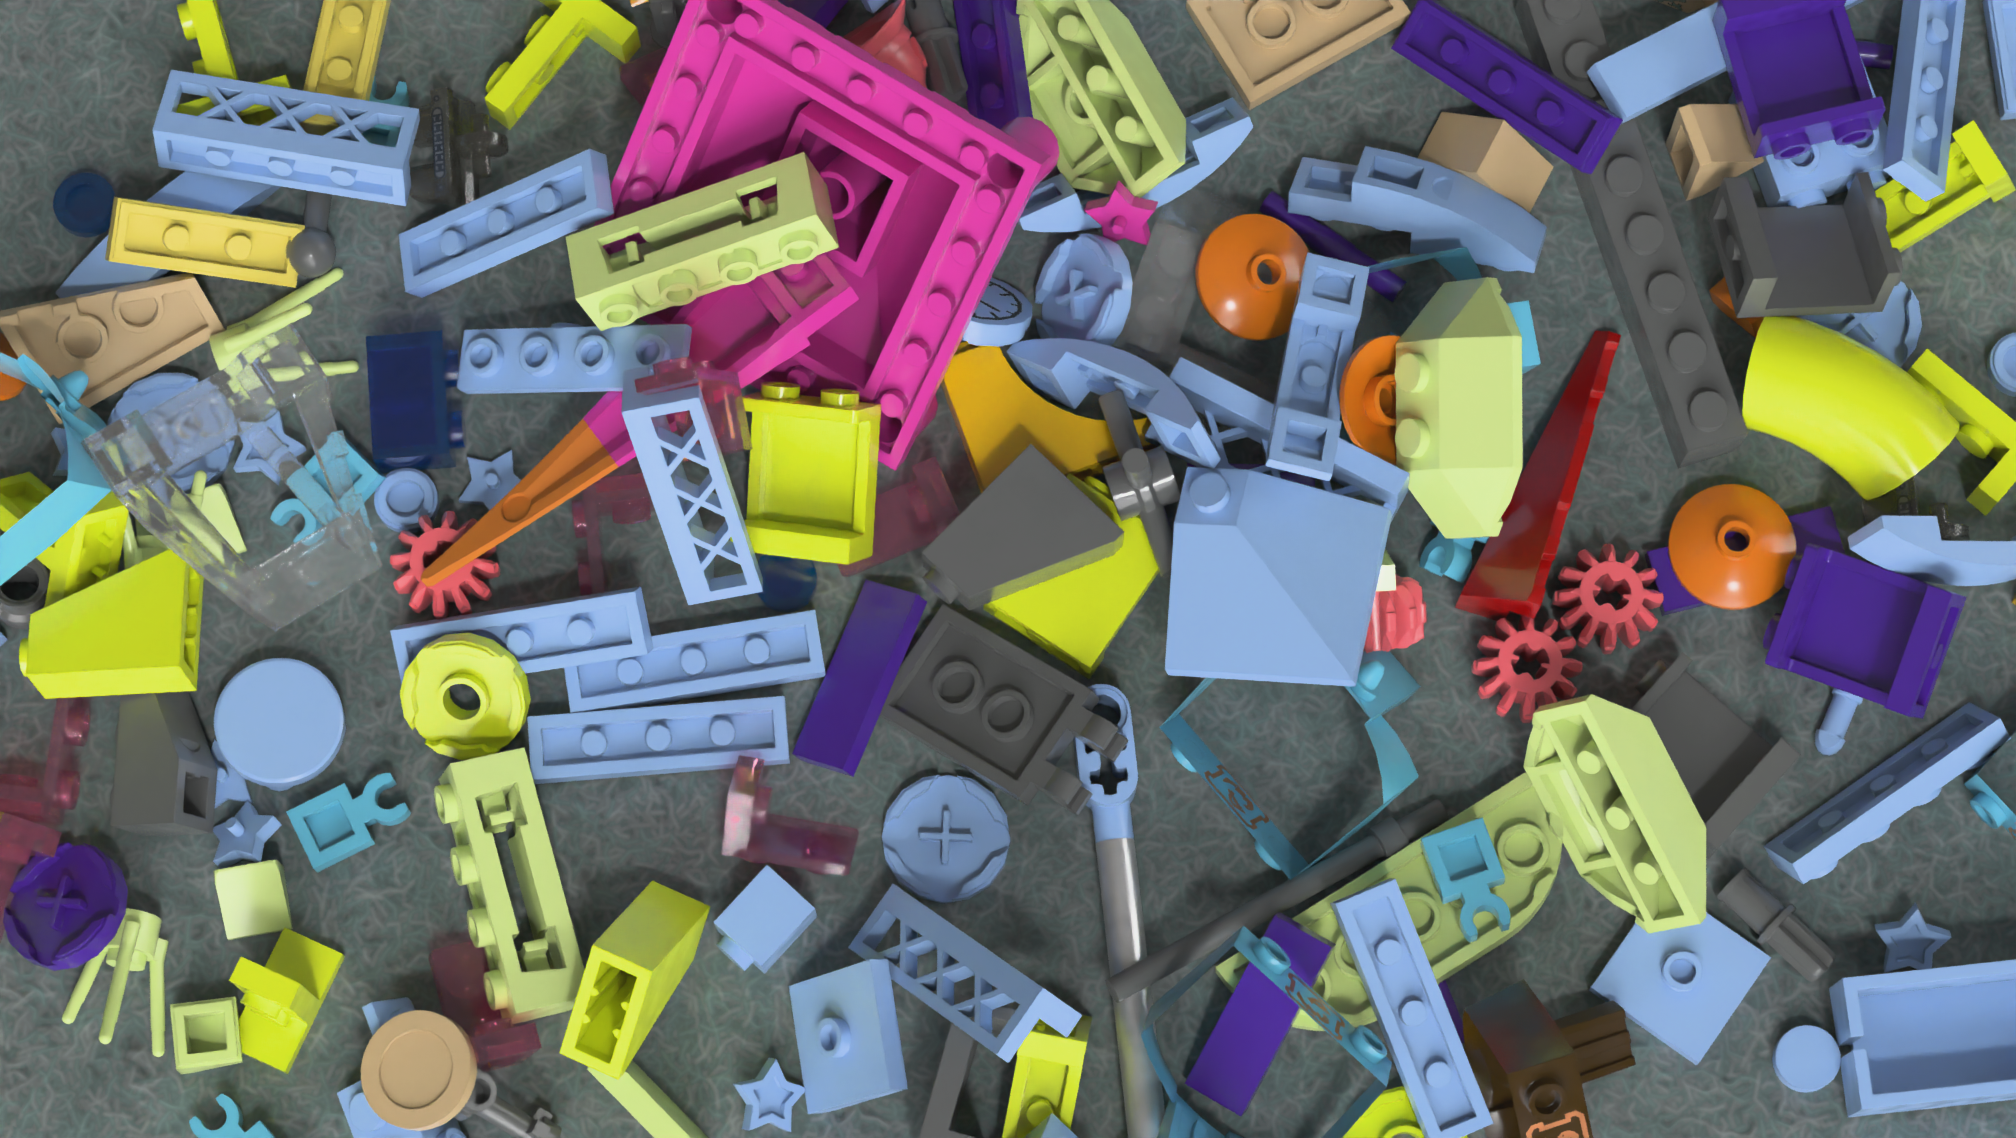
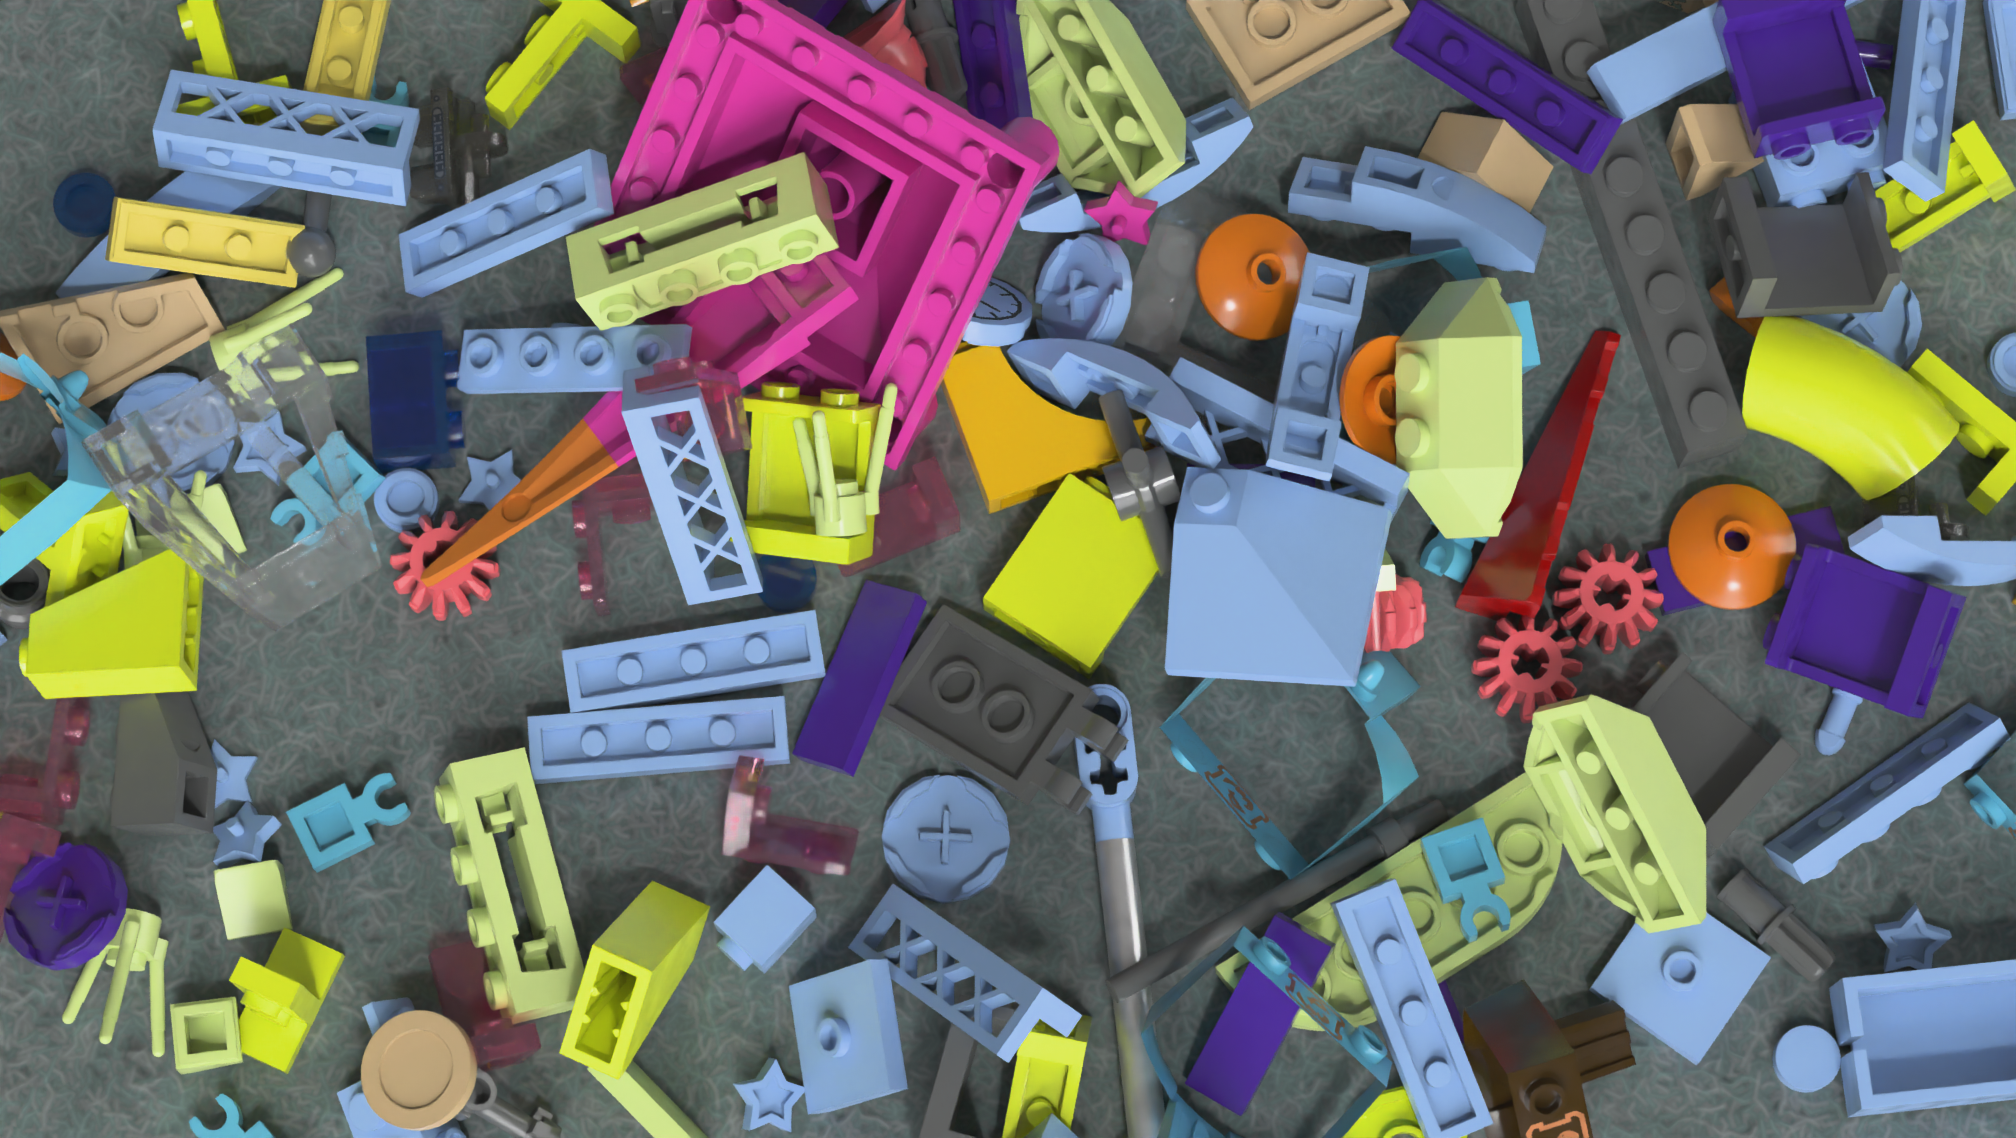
(279, 723): light blue tile -> none
(485, 668): neon yellow tile -> none
(545, 633): light blue plate -> none
(837, 502): none -> yellowish green plant
(1018, 535): dark grey slope -> none
(1332, 245): dark purple piece -> none

